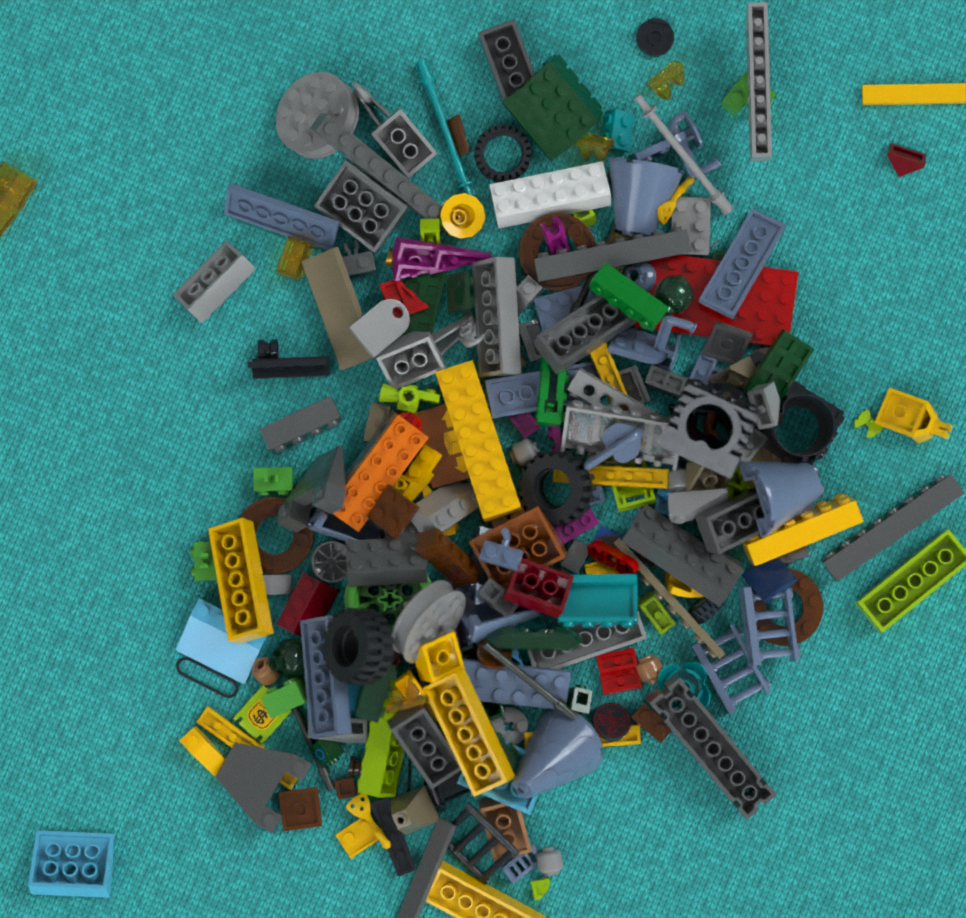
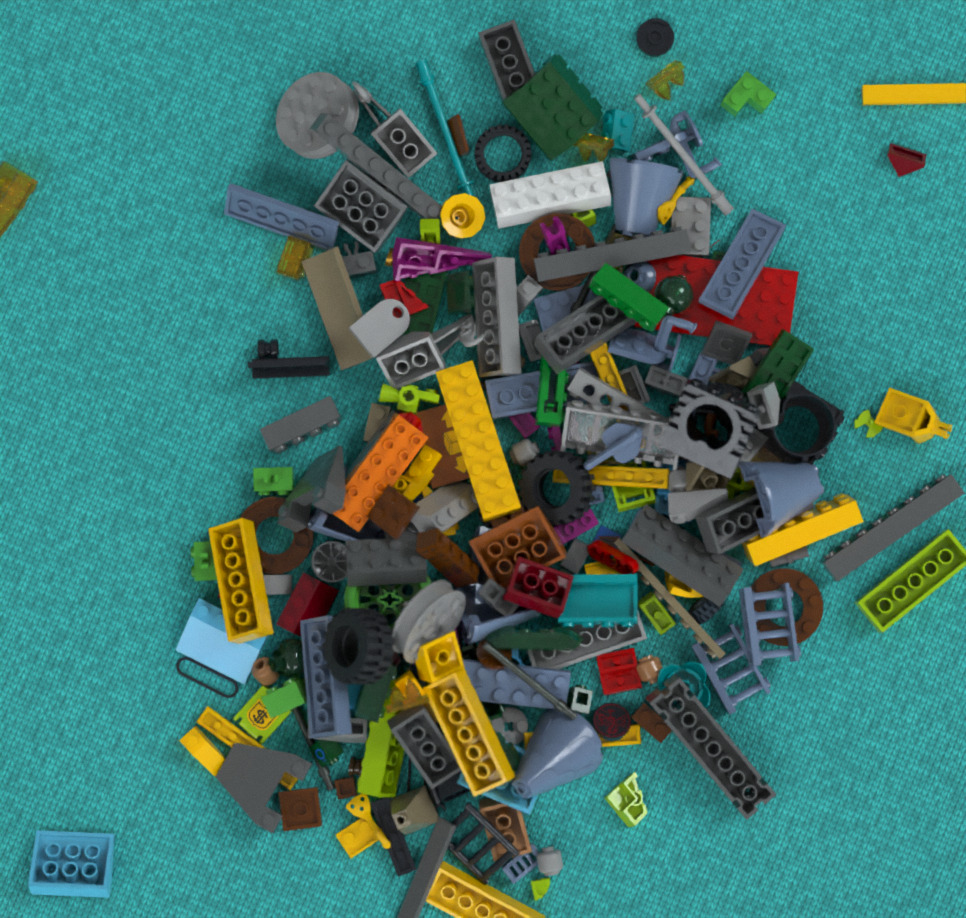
(214, 281): light grey slope -> none
(500, 553): sand blue plate -> none
(627, 801): none -> lime slope
(758, 82): light grey brick -> none
(769, 578): dark blue slope -> none

